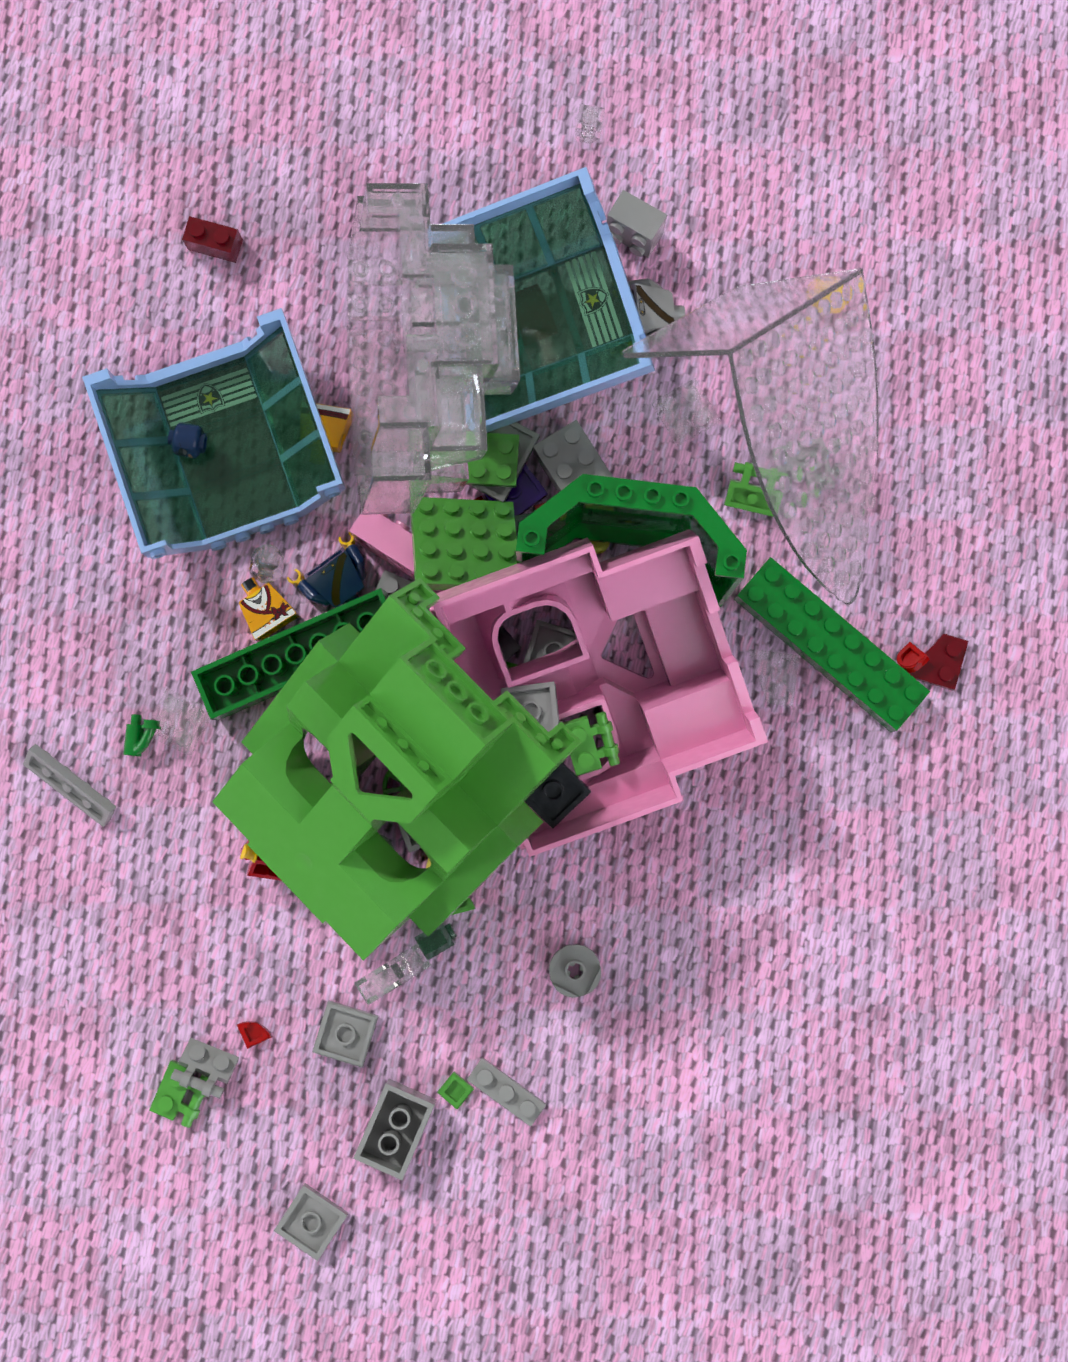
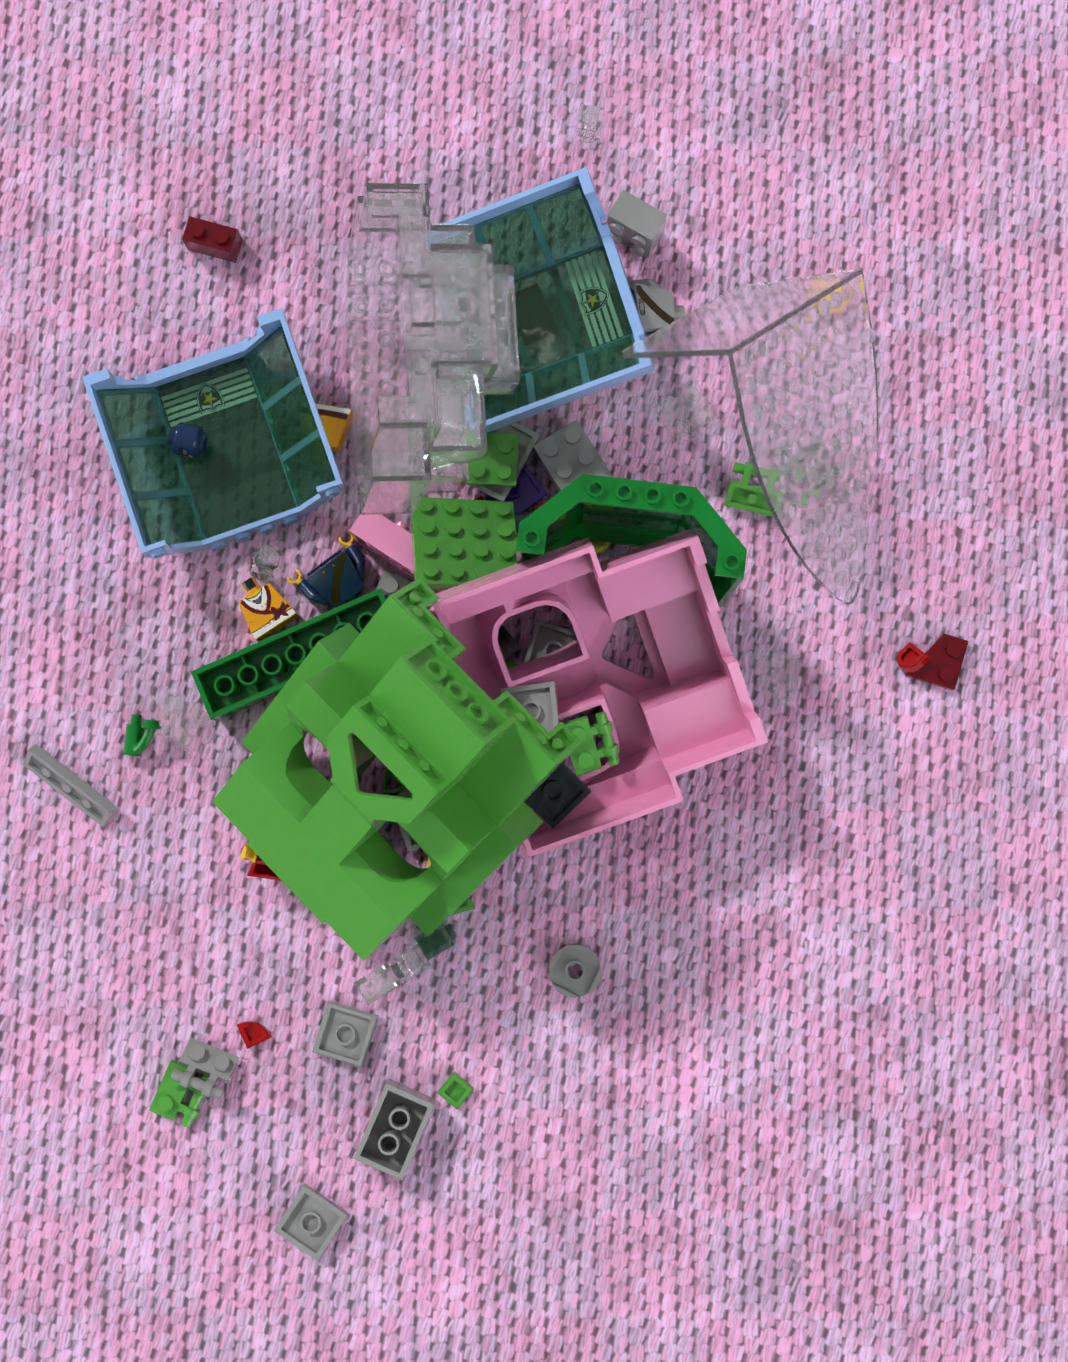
(506, 1091): light grey plate -> none
(832, 645): green brick -> none

